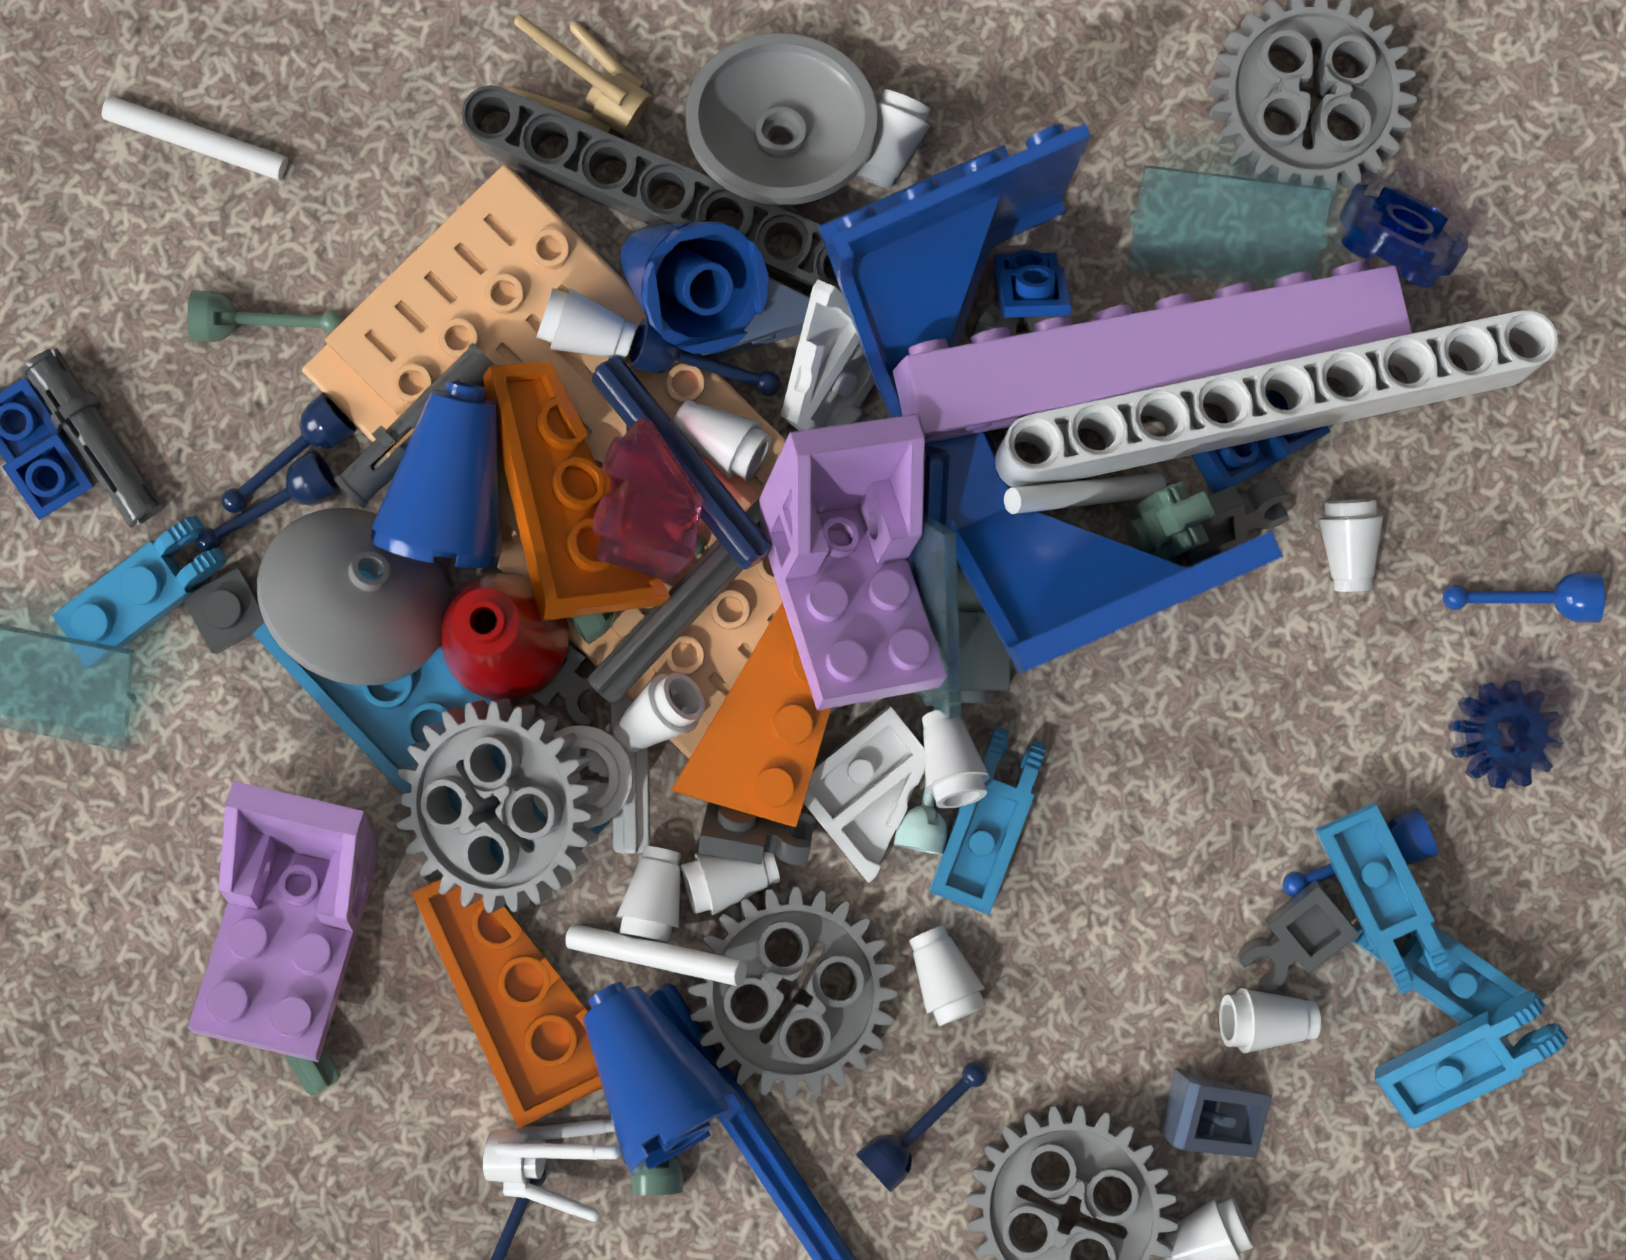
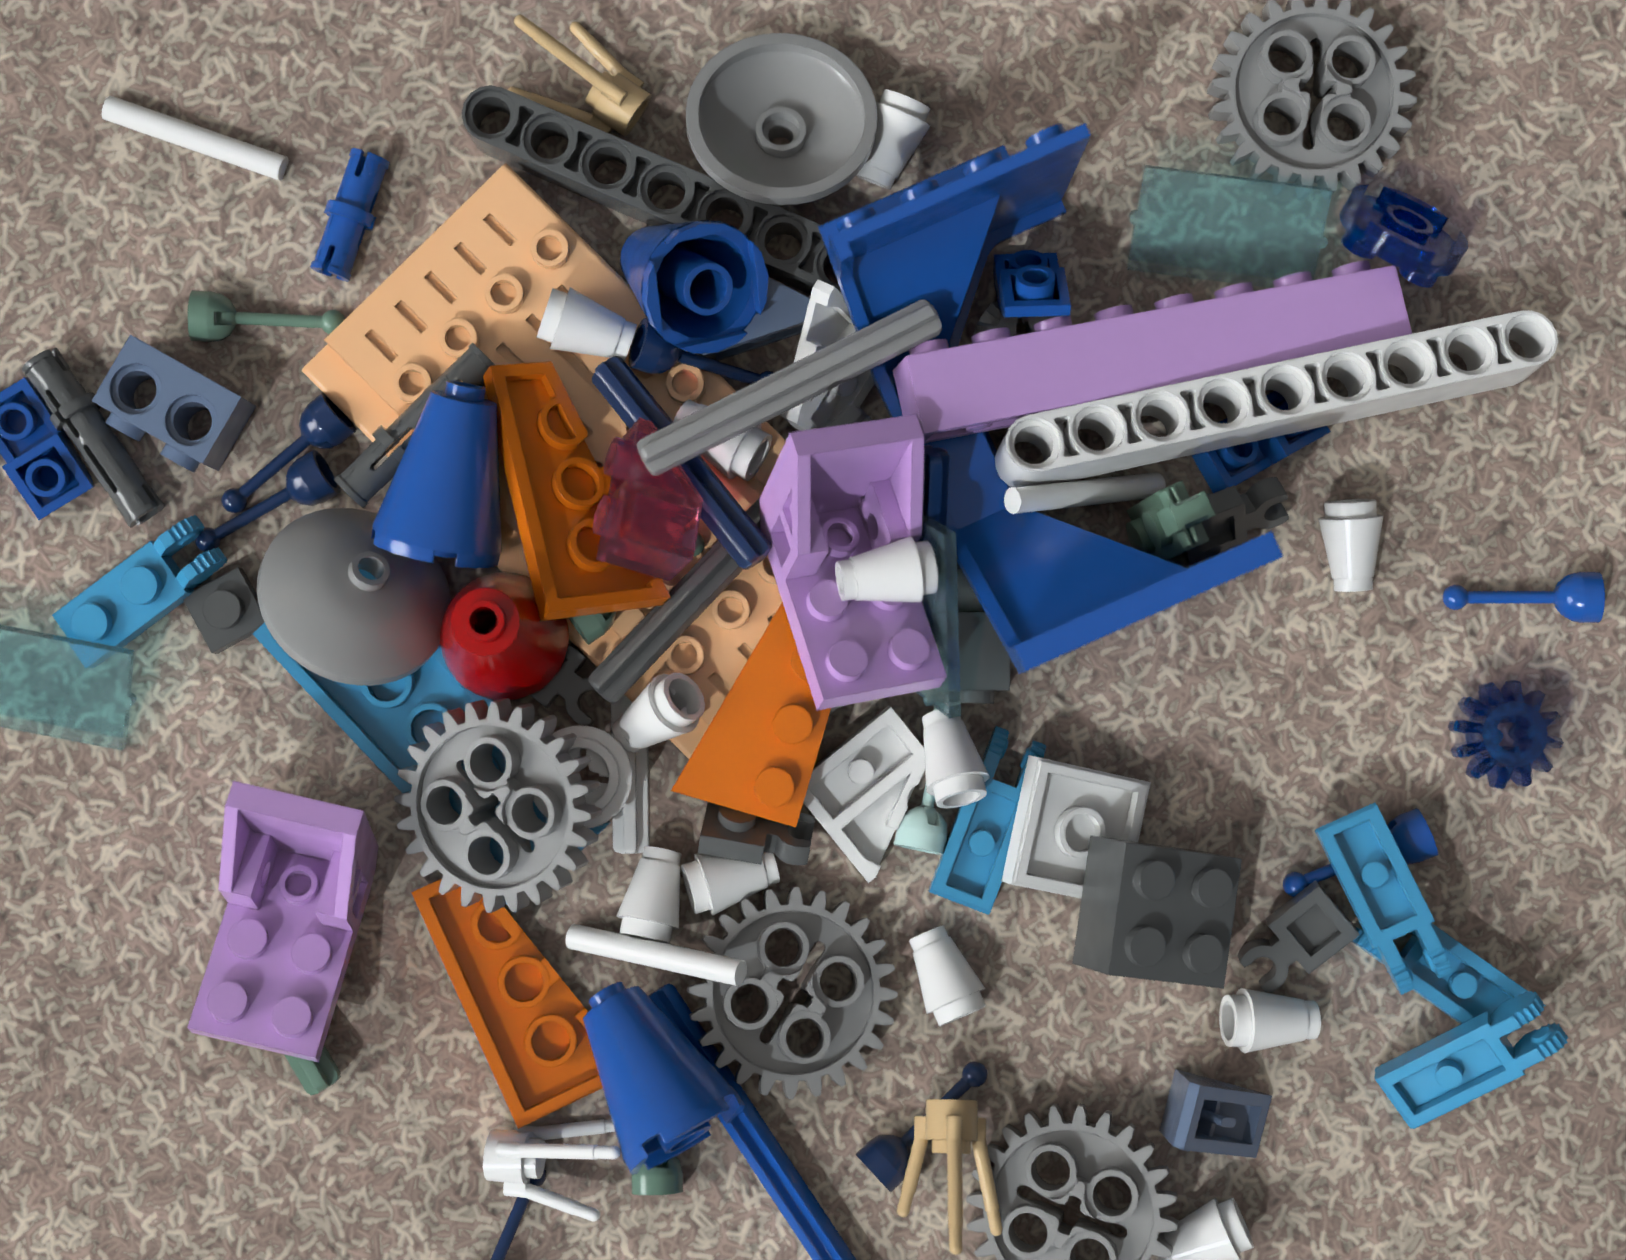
(178, 397): none -> sand blue brick
(350, 214): none -> blue pin
(789, 387): none -> light grey axle
(889, 573): none -> white cone
(952, 1129): none -> tan plant
(1059, 813): none -> white tile
(1156, 912): none -> dark grey brick

